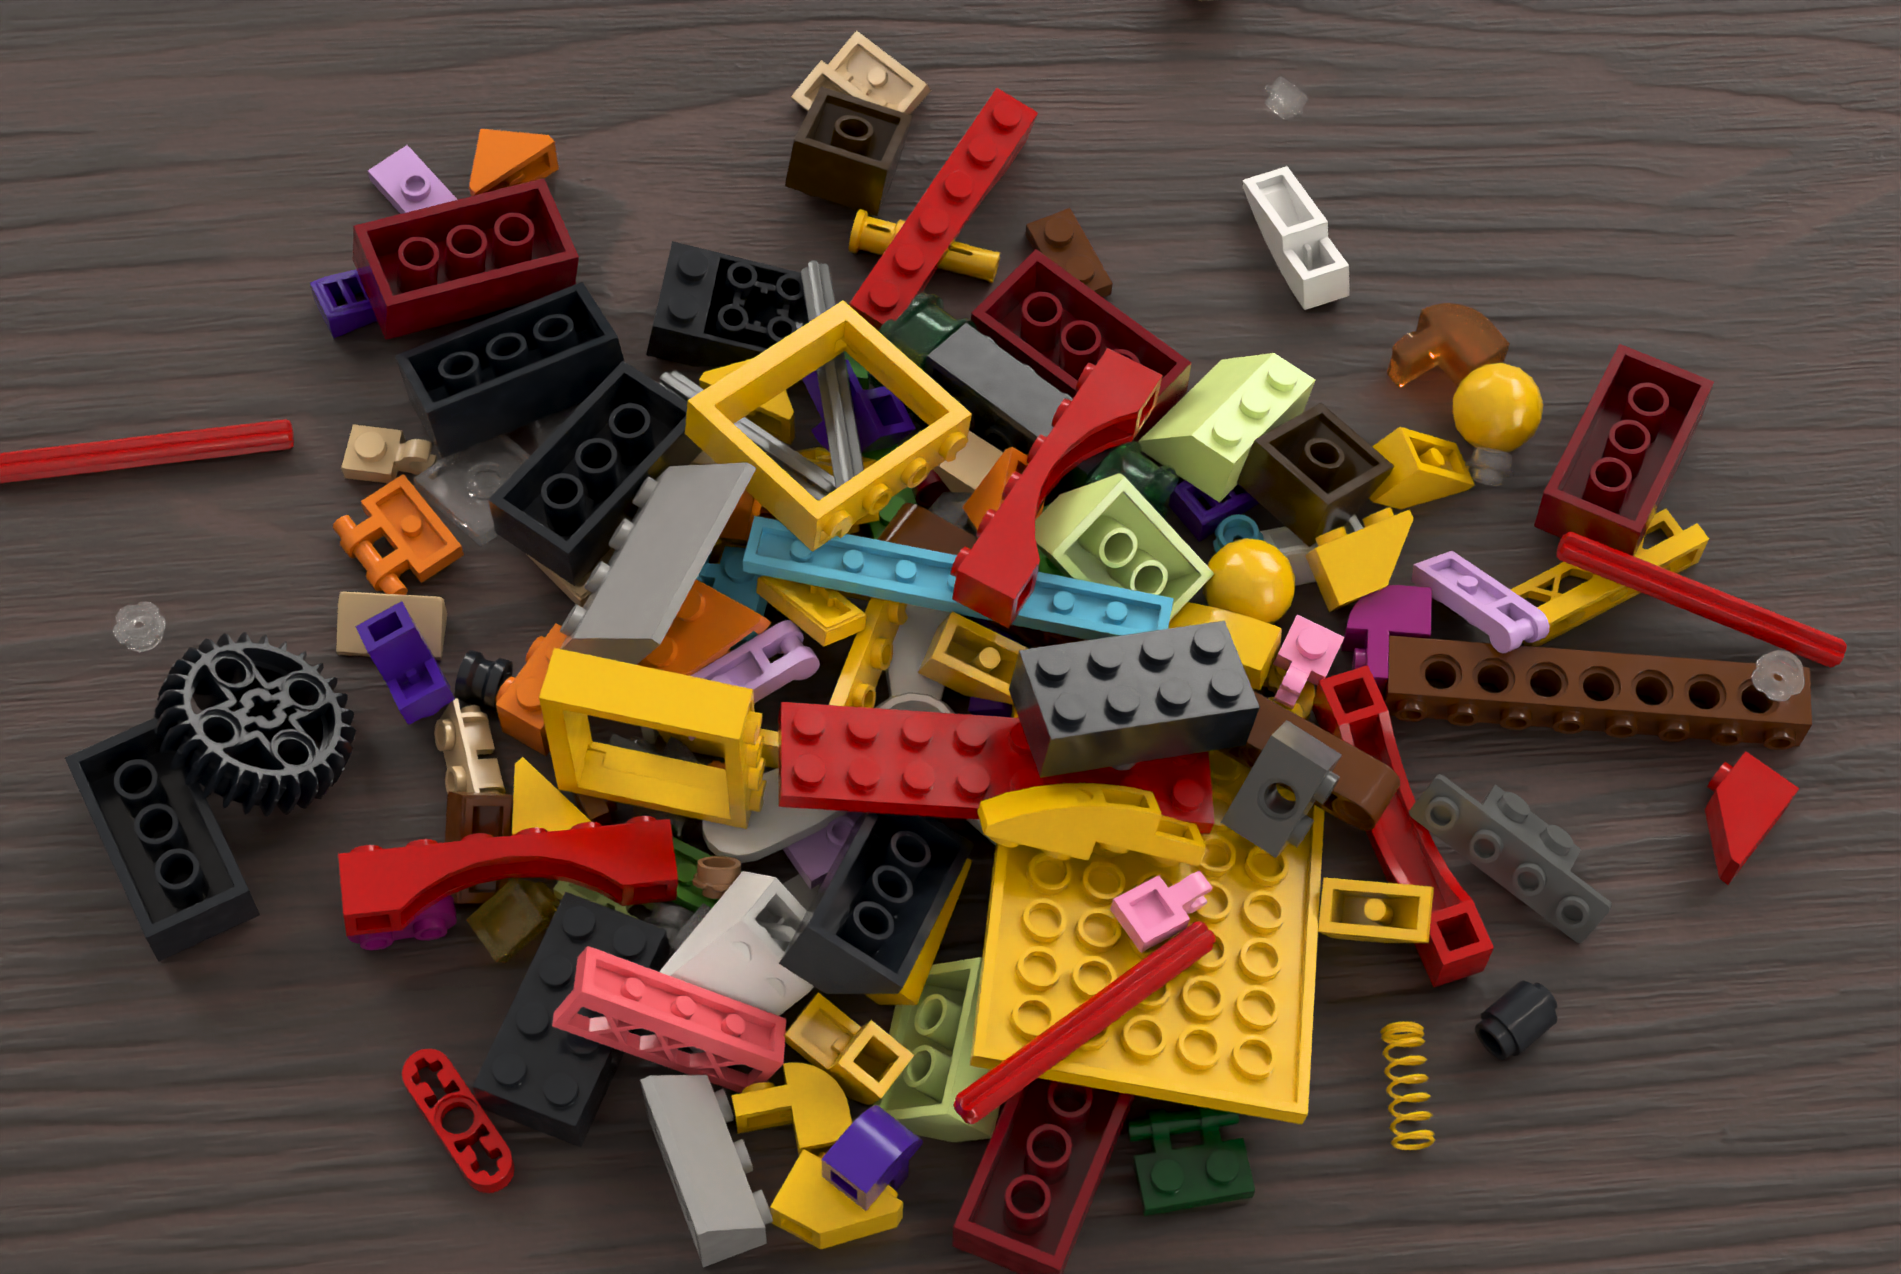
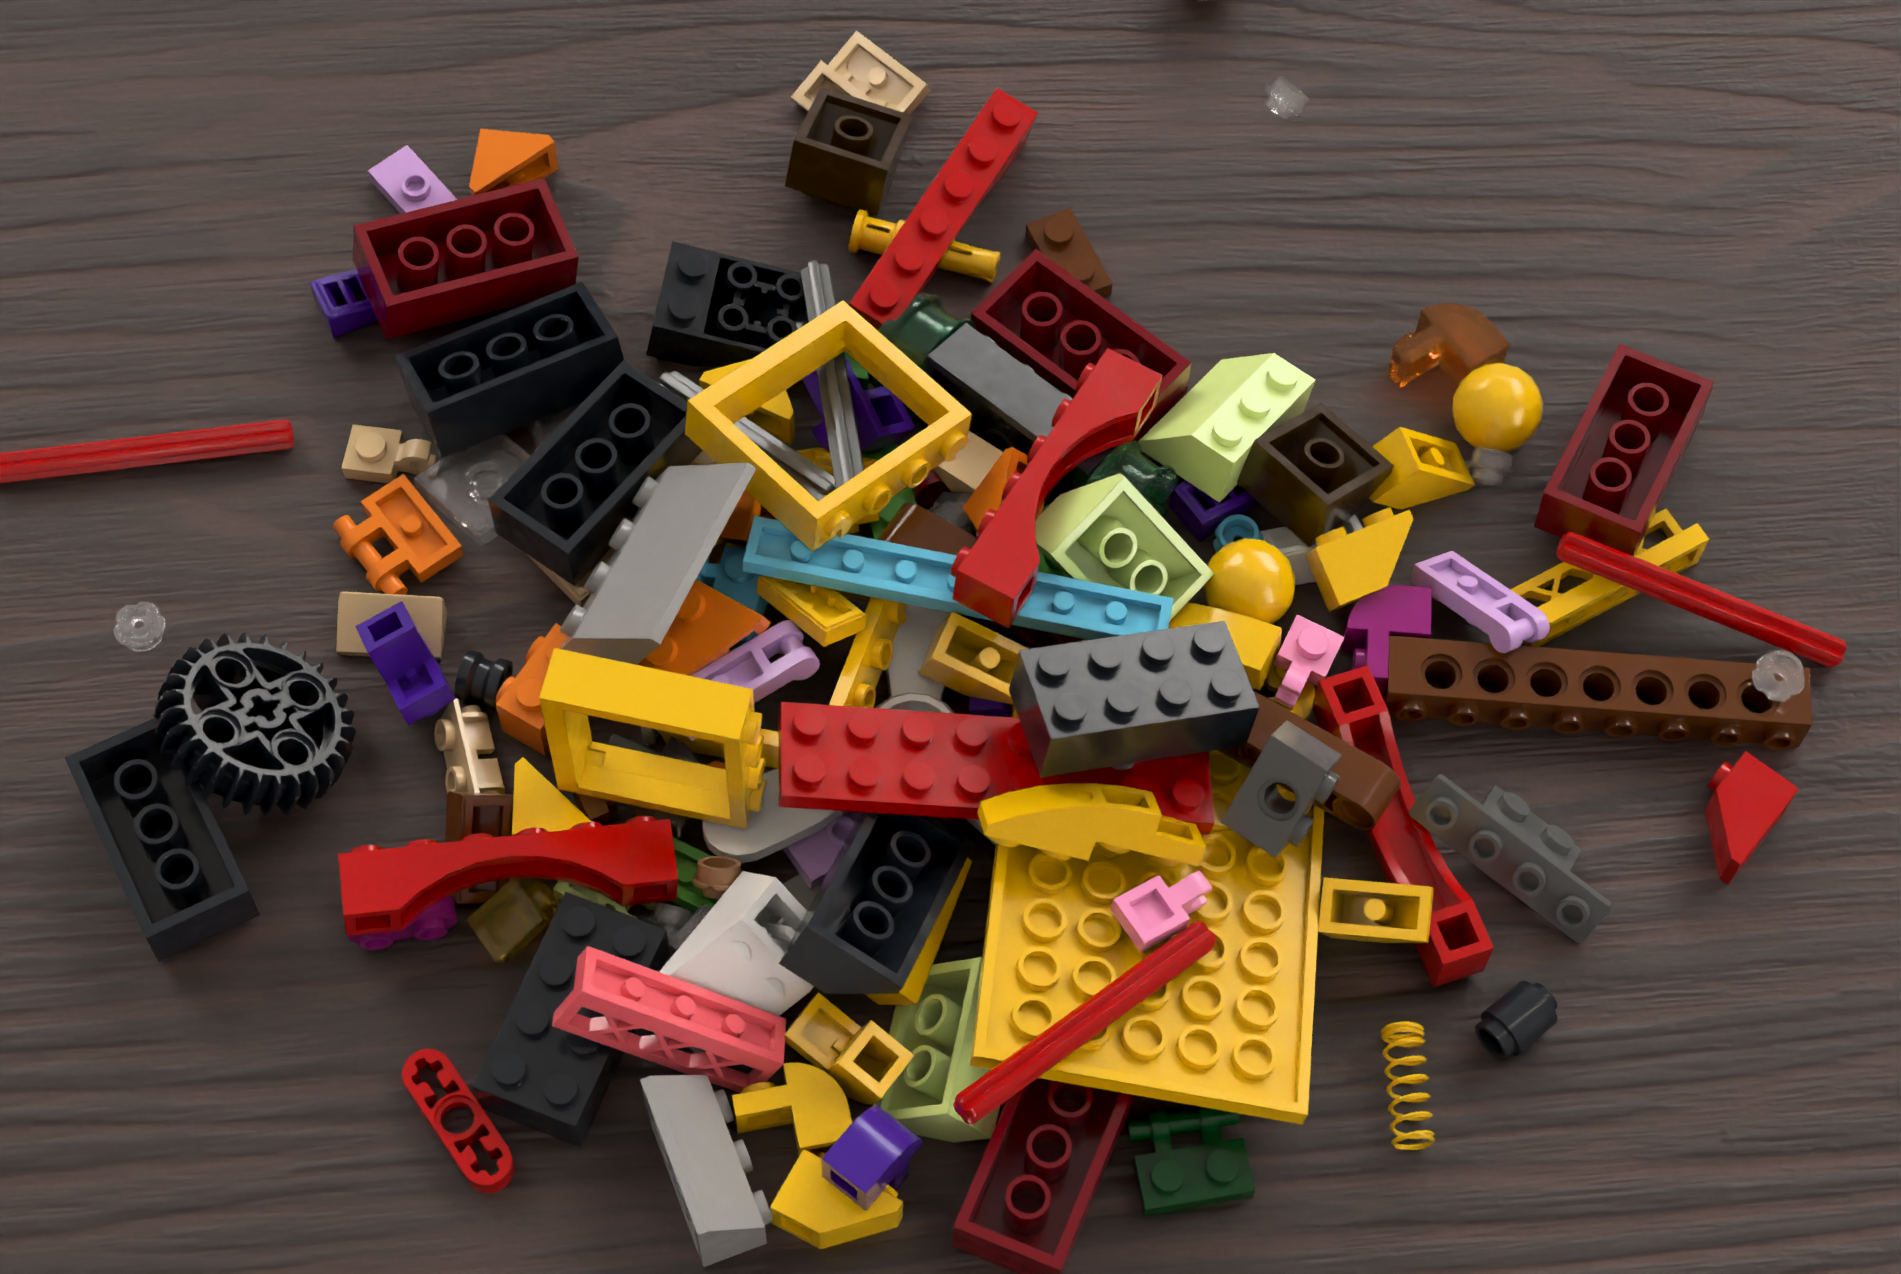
(1297, 238): white slope -> none

